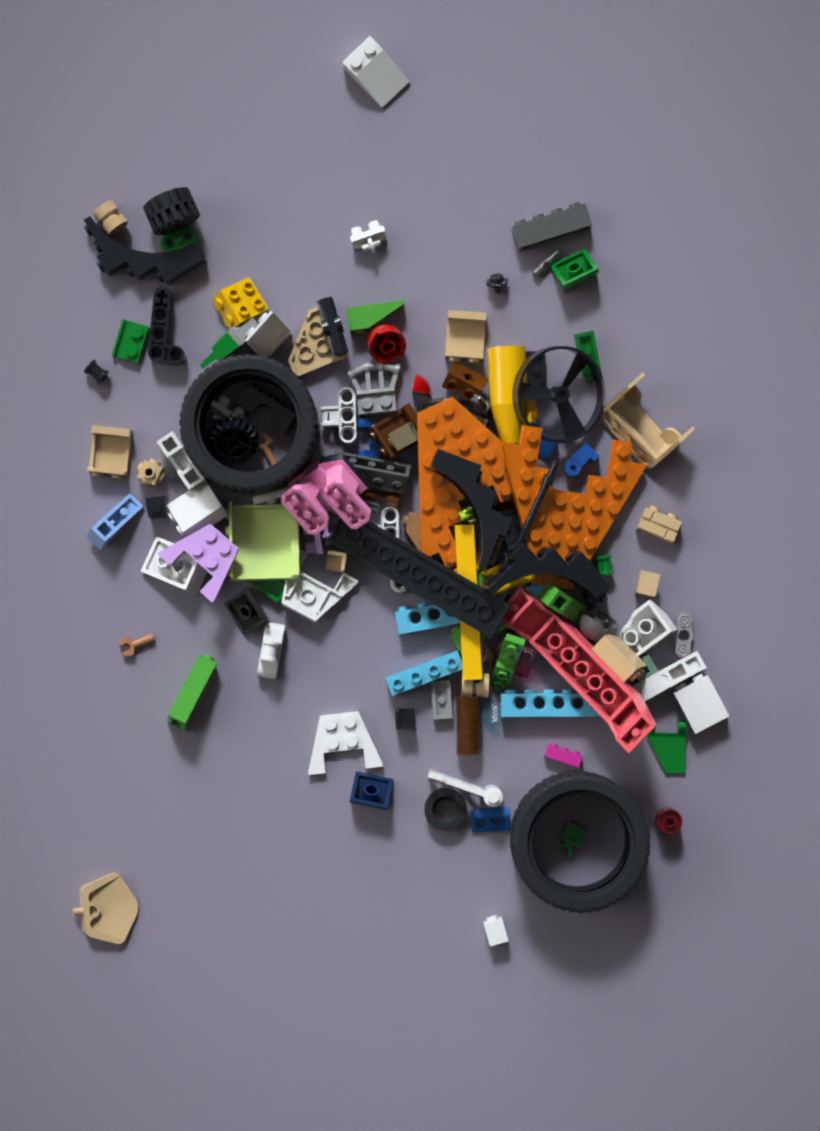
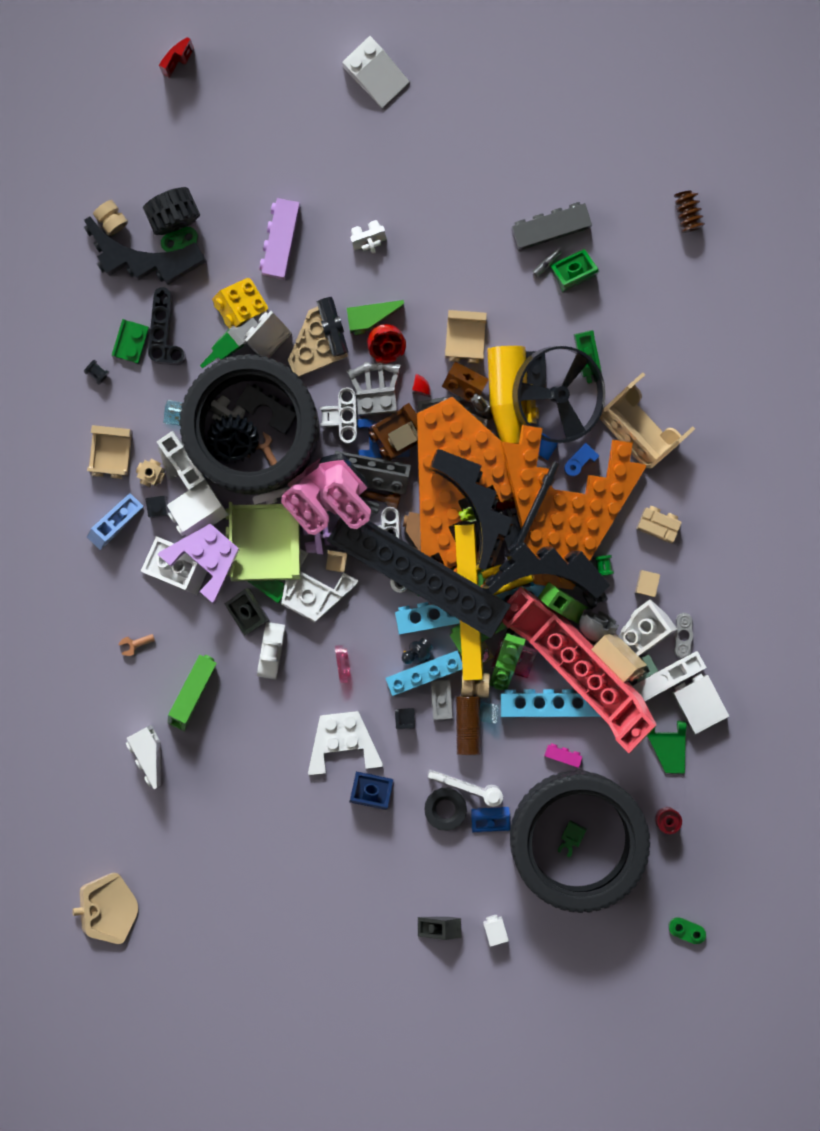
(148, 753): none -> white slope
(172, 412): none -> clear light blue slope
(178, 53): none -> red slope
(280, 239): none -> lavender brick
(341, 656): none -> clear pink plate
(420, 649): none -> black animal
(439, 927): none -> pearl dark grey slope
(497, 281): black plant -> none
(687, 930): none -> green plate
(689, 211): none -> reddish brown piece

